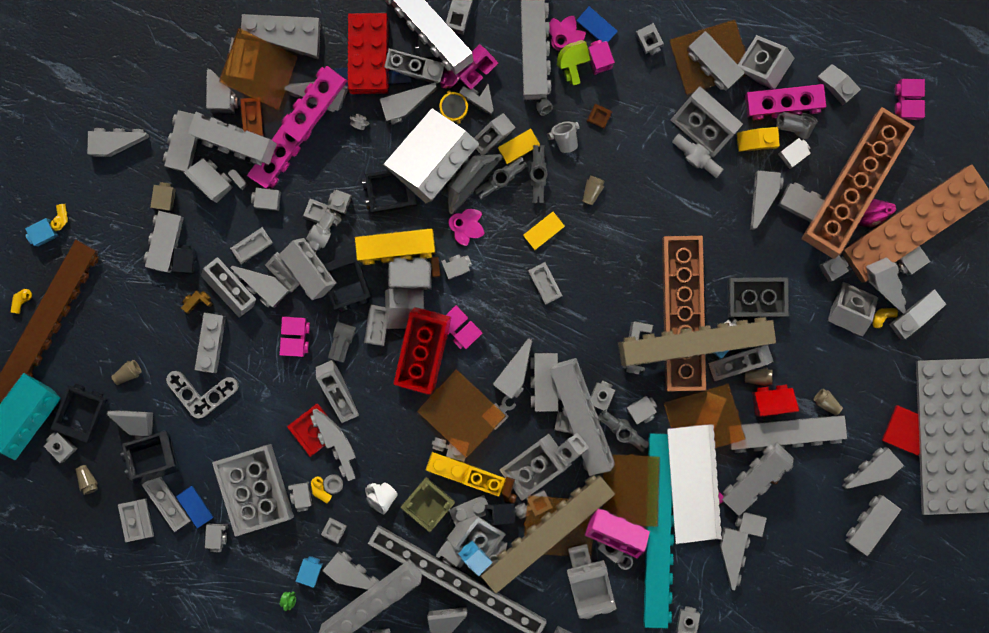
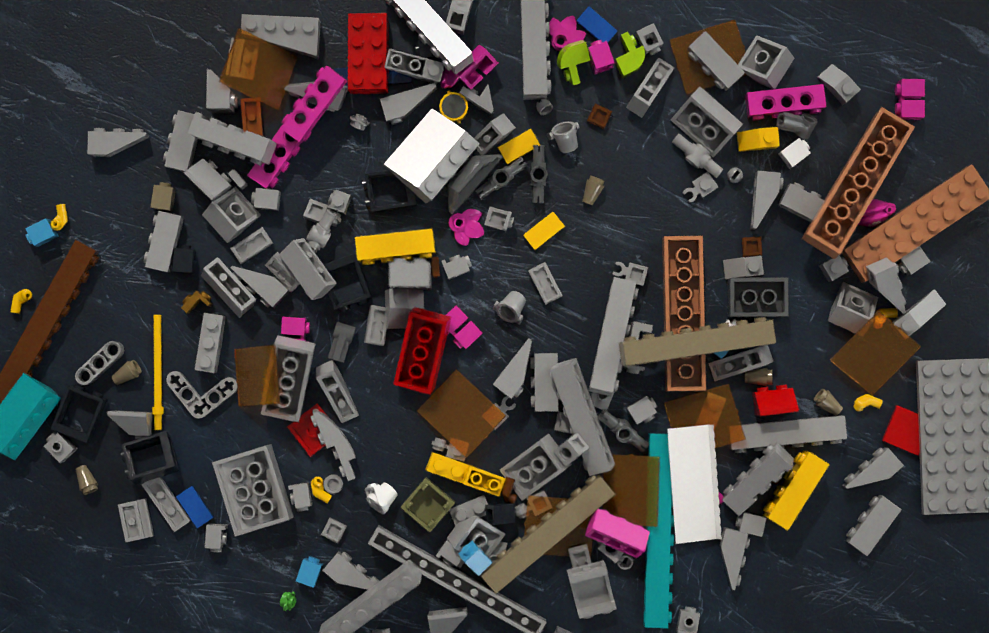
(90, 365): none -> light grey beam
(157, 410): none -> yellow bar
(231, 214): none -> light grey slope
(257, 375): none -> clear orange piece
(293, 371): none -> light grey brick
(499, 219): none -> light grey bracket
(511, 307): none -> light grey piece
(613, 331): none -> light grey brick
(633, 59): none -> lime brick
(633, 272): none -> light grey plate
(650, 87): none -> light grey slope
(702, 186): none -> light grey plate
(731, 172): none -> light grey hinge
(743, 267): none -> light grey slope
(751, 246): none -> reddish brown tile
(795, 489): none -> yellow brick
(866, 400): none -> yellow arm
(875, 353): none -> clear orange piece

